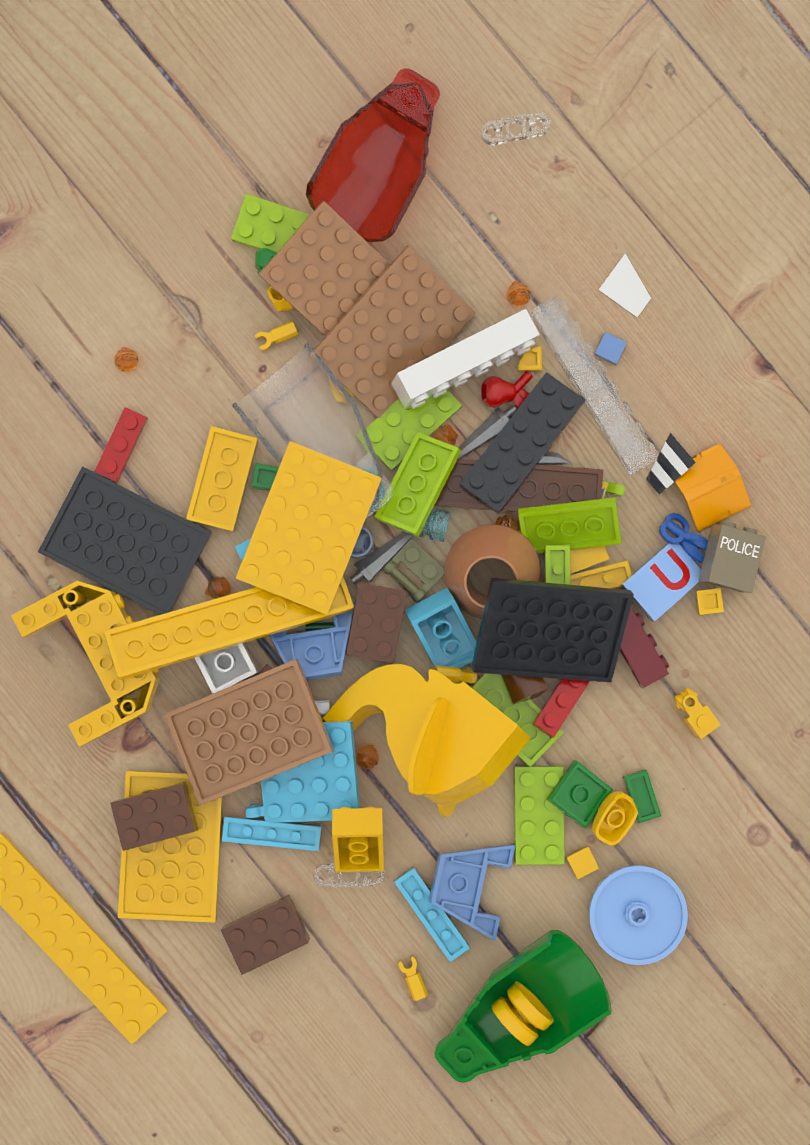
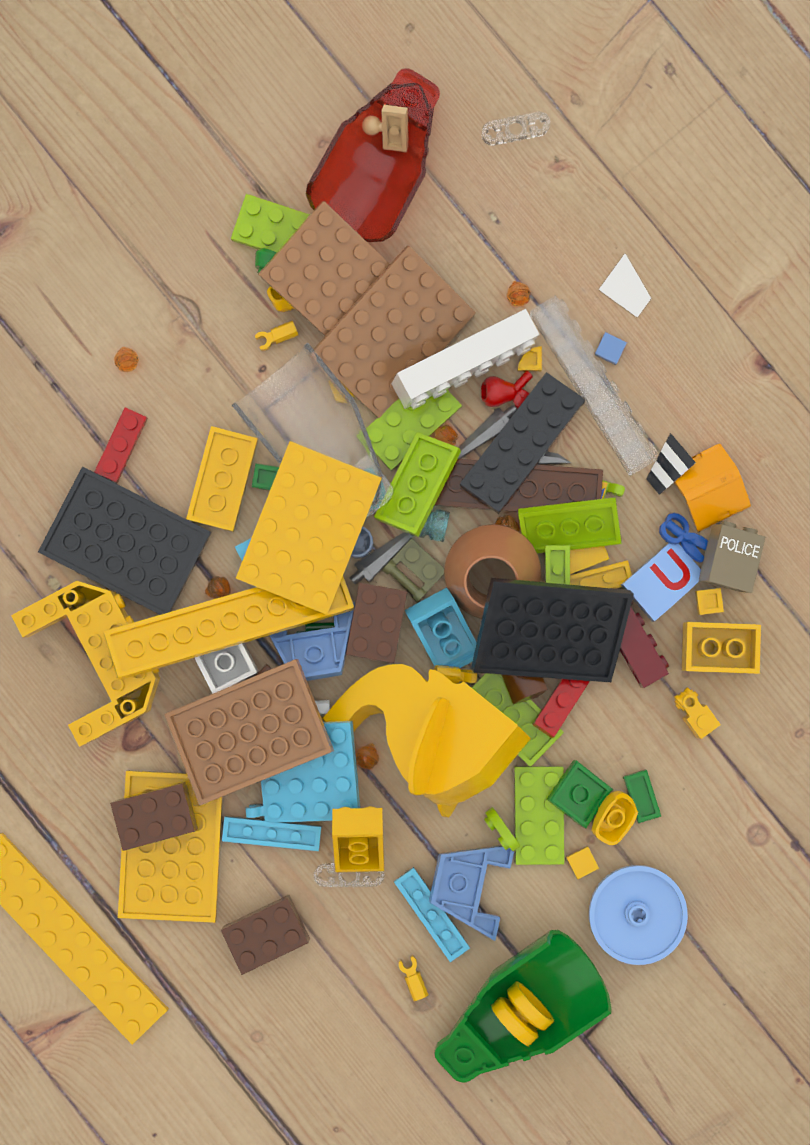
(393, 127): none -> tan plate
(495, 822): none -> lime plate
(721, 647): none -> yellow brick

